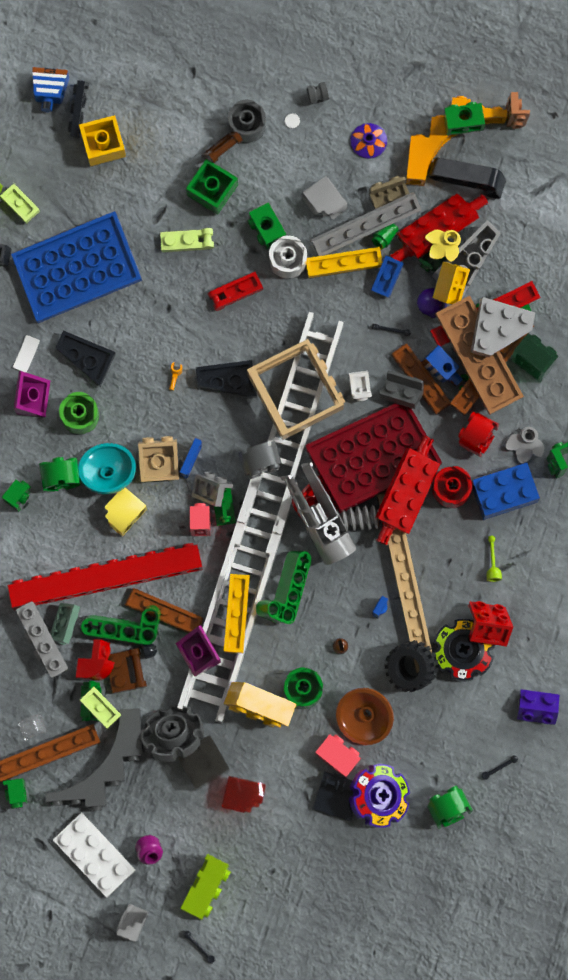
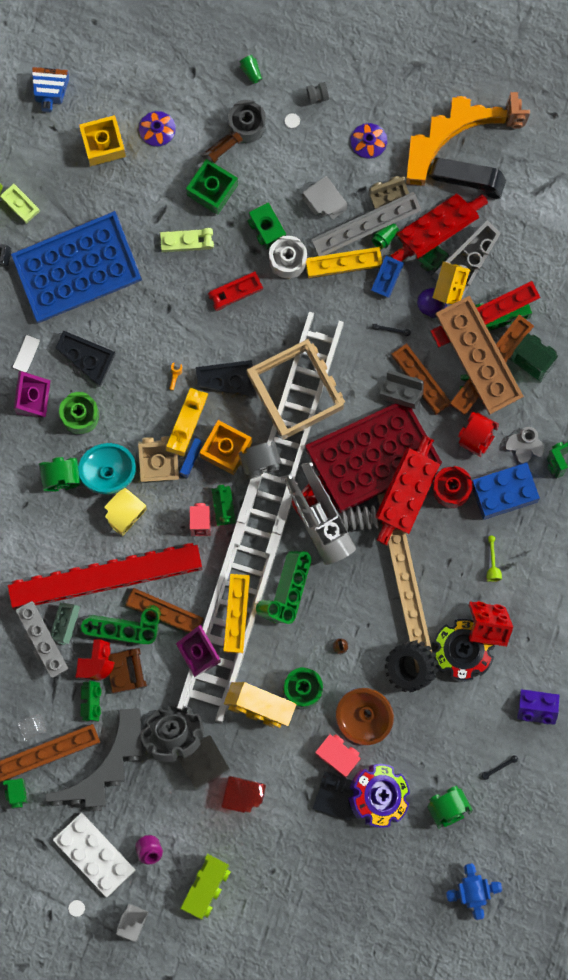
(17, 494): green brick -> none
(76, 108): black wing -> none
(76, 908): none -> white sticker
(100, 707): yellowish green plate -> none
(149, 650): black hinge -> none
(159, 136): none -> dark purple dish
(186, 422): none -> yellow hinge
(210, 488): light grey bracket -> none
(210, 958): black hinge -> none
(223, 447): none -> light orange brick
(250, 68): none -> green cone
(360, 385): white bracket -> none
(381, 607): blue tile -> none
(436, 361): blue torso -> none
(441, 246): light yellow plate -> none
(455, 125): green brick -> none
(474, 891): none -> blue piece
(499, 326): light grey plate -> none

